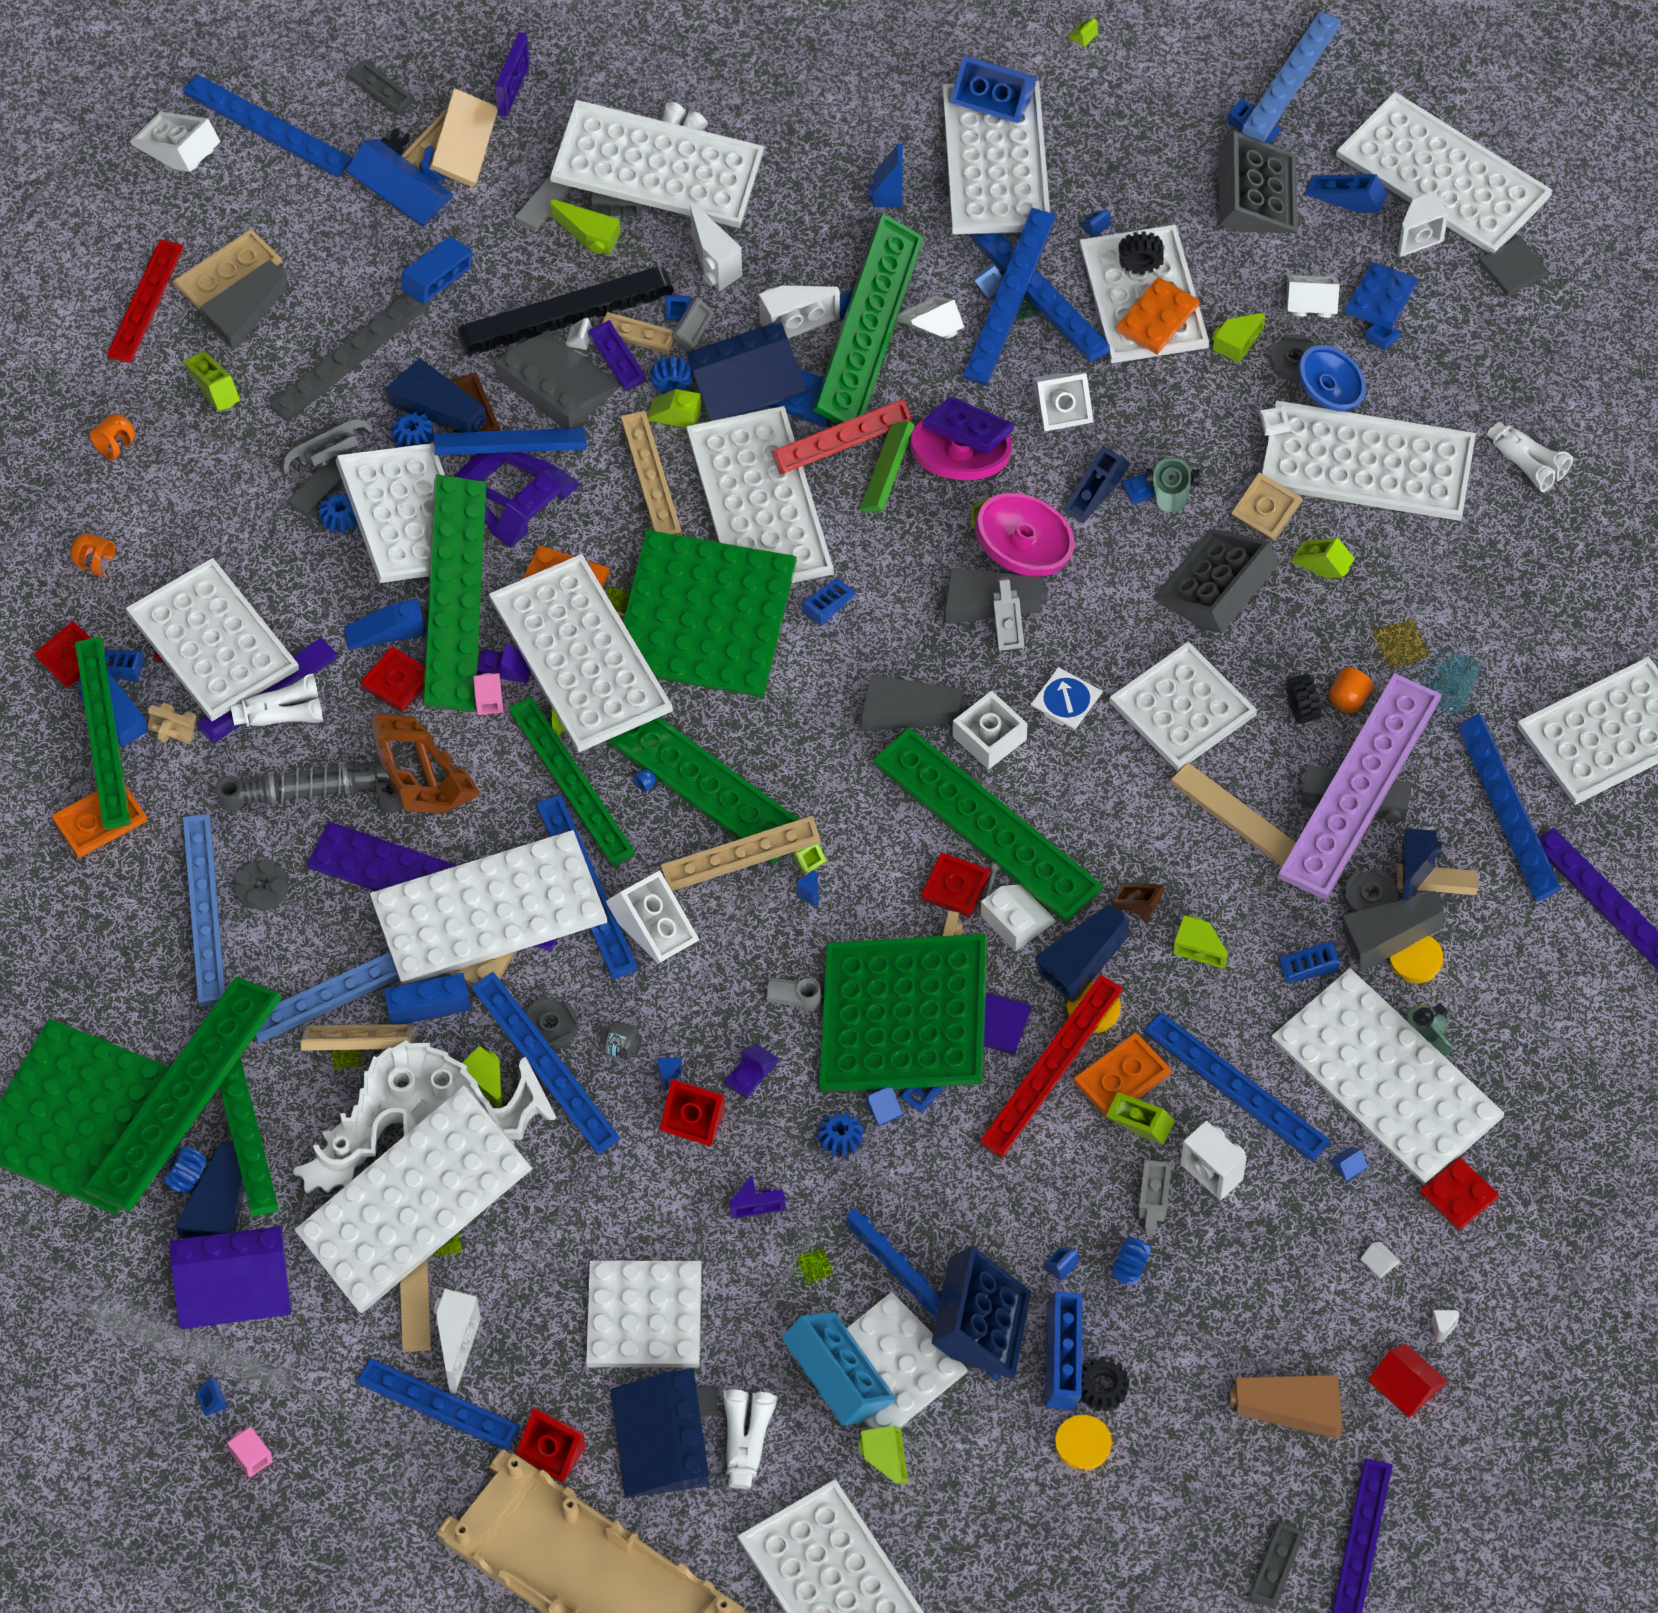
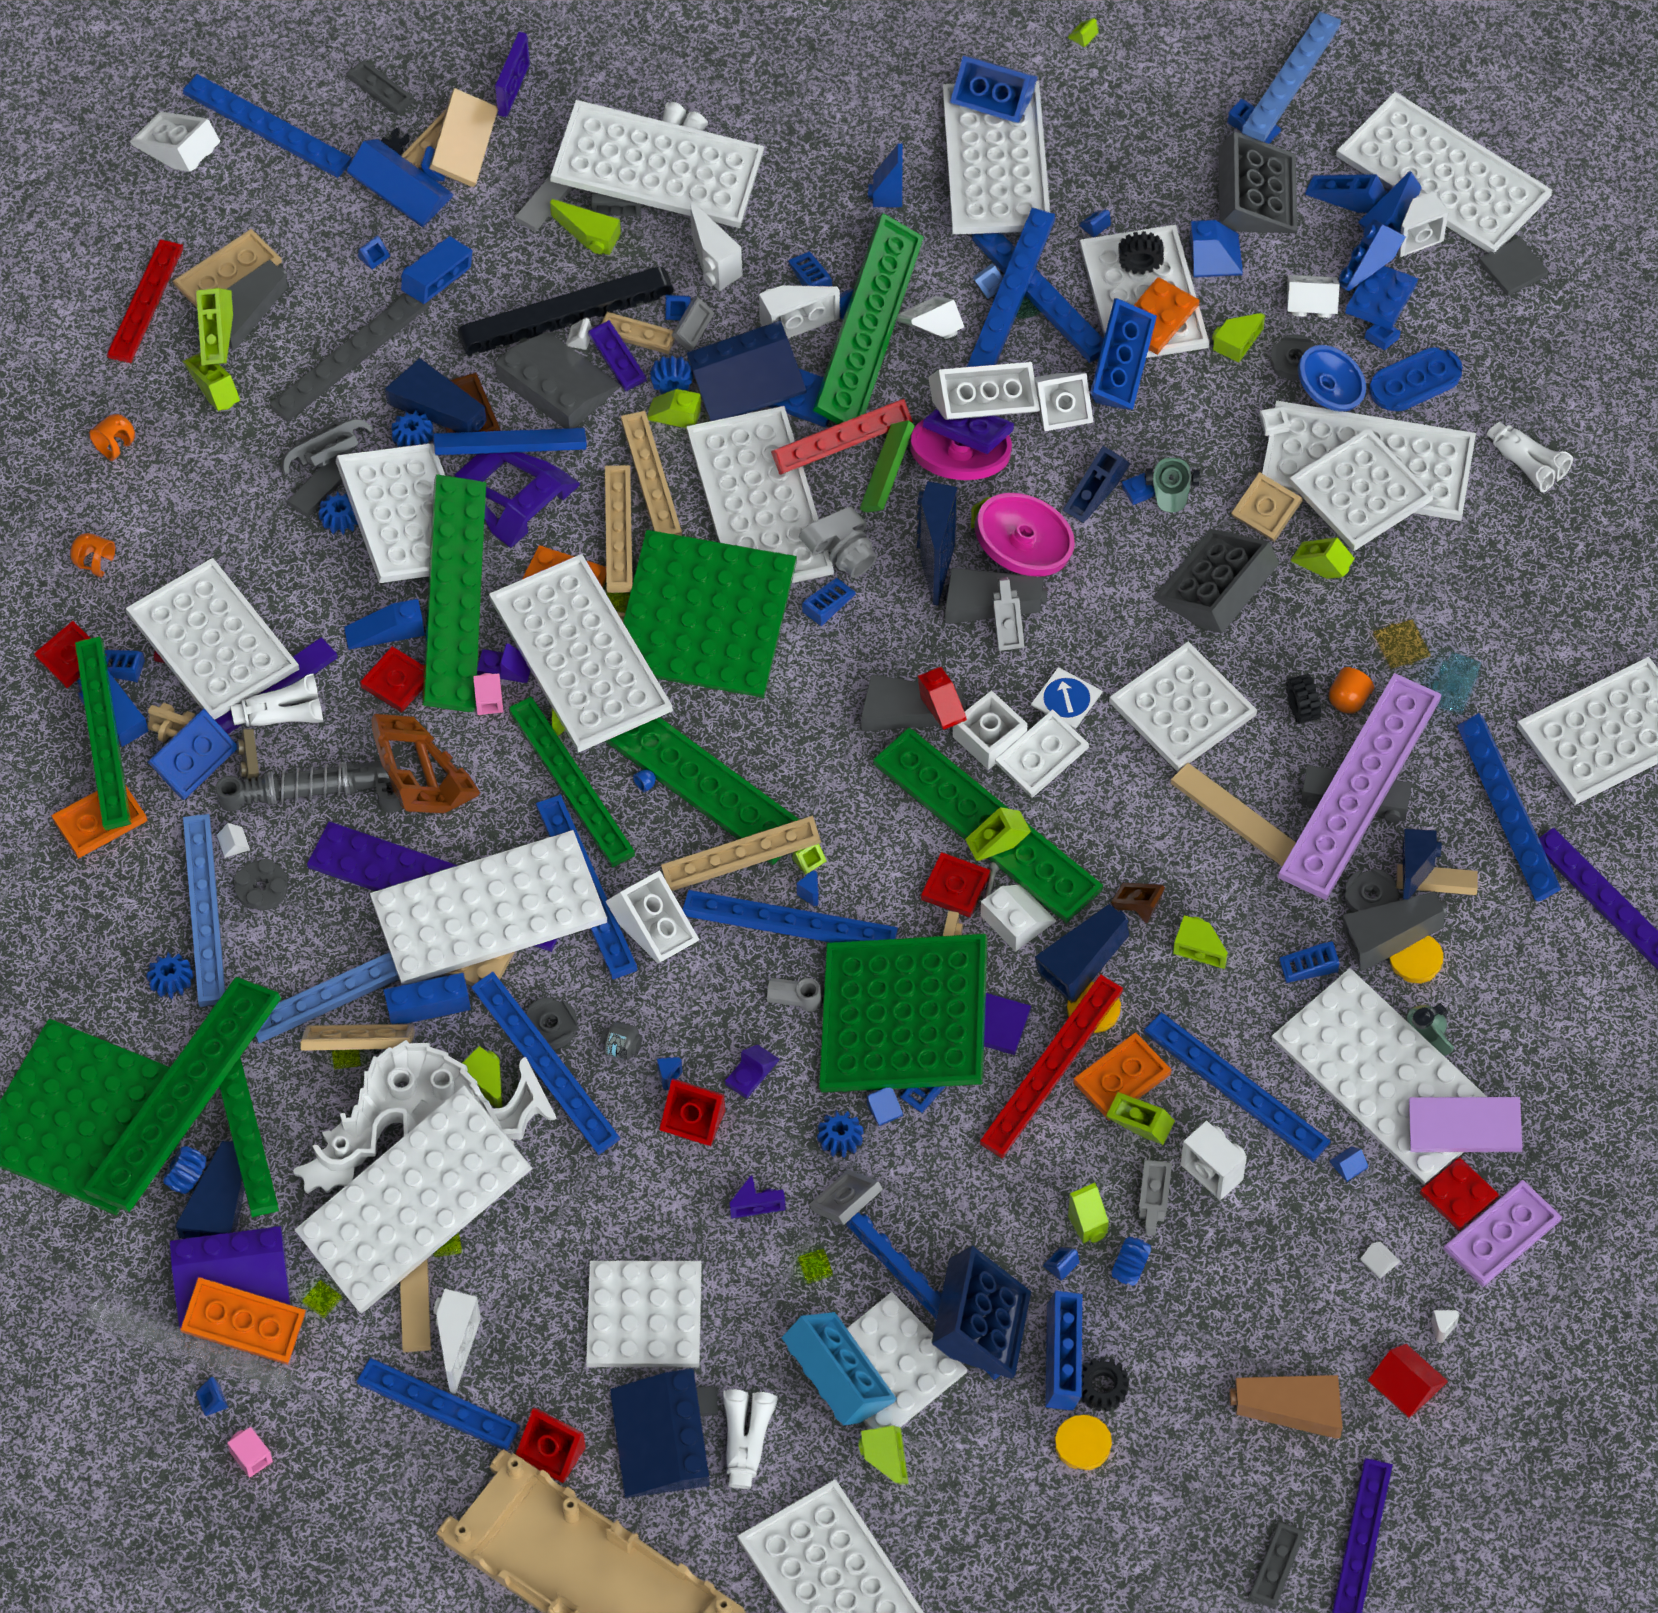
(169, 975): none -> blue gear
(193, 754): none -> blue tile
(215, 324): none -> lime slope
(232, 840): none -> white slope
(243, 1321): none -> orange plate
(247, 748): none -> dark tan plate
(322, 1299): none -> clear neon green tile
(373, 252): none -> blue slope
(618, 529): none -> tan plate
(783, 919): none -> blue plate
(825, 279): none -> blue slope
(844, 538): none -> light grey beam
(846, 1196): none -> light grey tile
(936, 533): none -> dark blue slope
(941, 698): none -> slope
(984, 390): none -> white slope
(998, 833): none -> lime slope
(1042, 753): none -> white plate
(1088, 1214): none -> lime slope
(1122, 355): none -> blue slope
(1214, 249): none -> blue slope
(1361, 489): none -> white plate
(1373, 252): none -> slope
(1395, 204): none -> blue slope
(1415, 379): none -> blue tile
(1465, 1124): none -> lavender tile
(1502, 1233): none -> lavender tile

